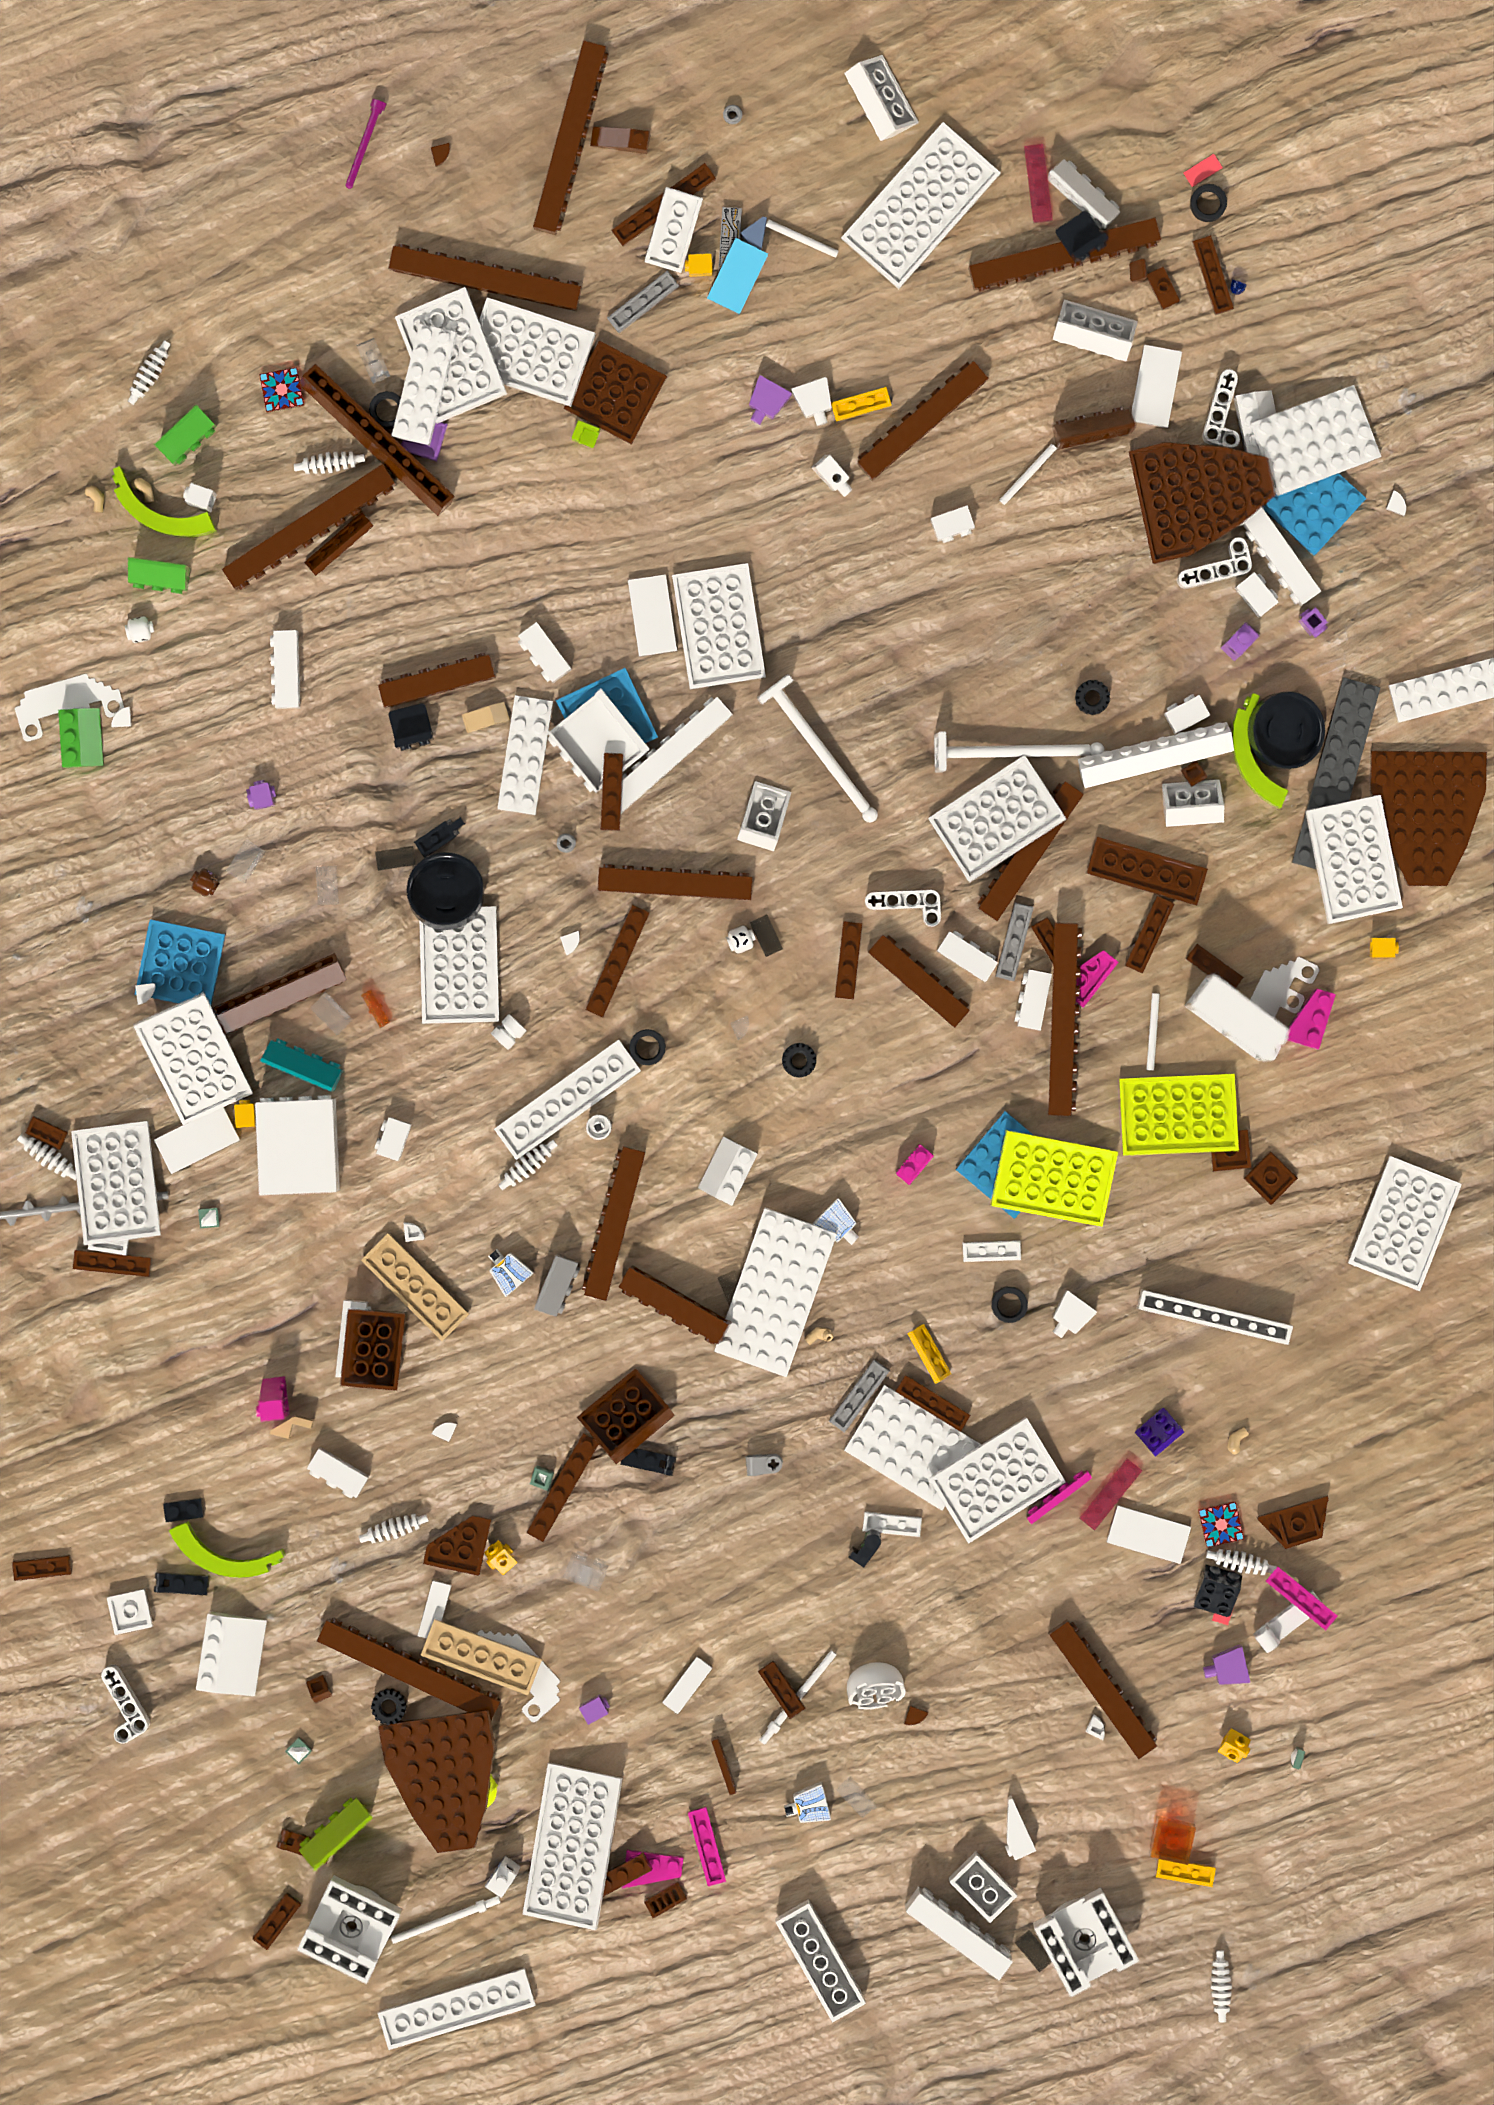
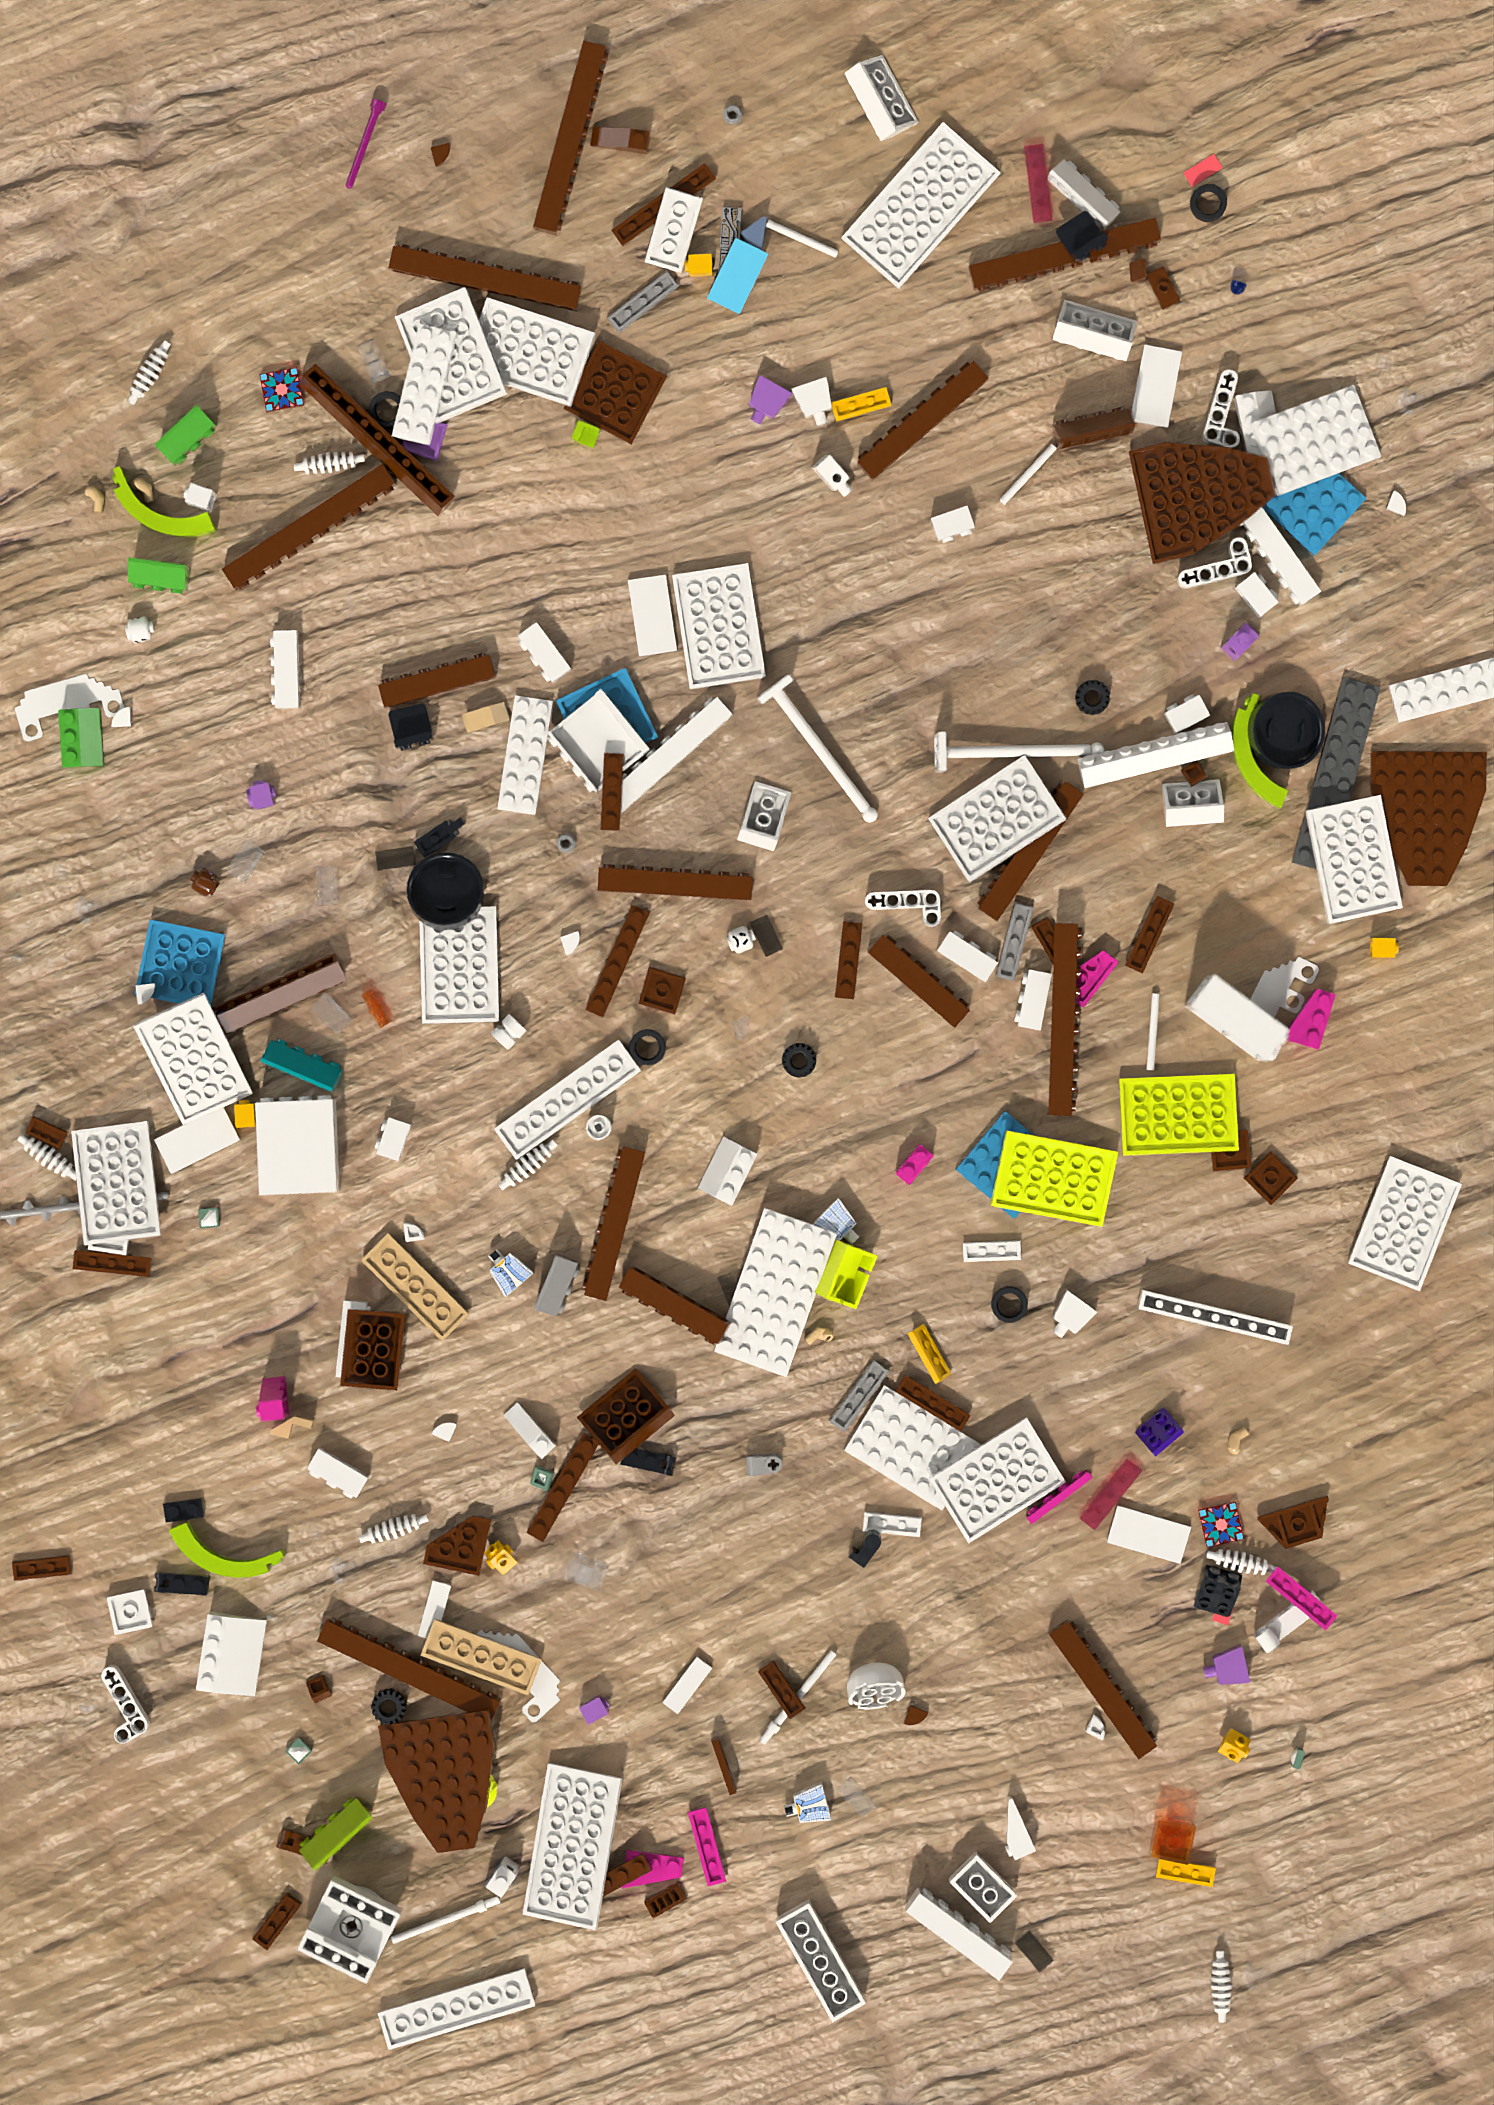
(338, 544): reddish brown plate -> none
(530, 1430): none -> white slope
(662, 990): none -> reddish brown tile
(841, 1279): none -> neon yellow piece
(1085, 1961): white piece -> none
(1147, 871): reddish brown plate -> none
(1212, 275): reddish brown plate -> none
(1213, 966): reddish brown tile -> none
(1313, 622): medium lavender brick -> none

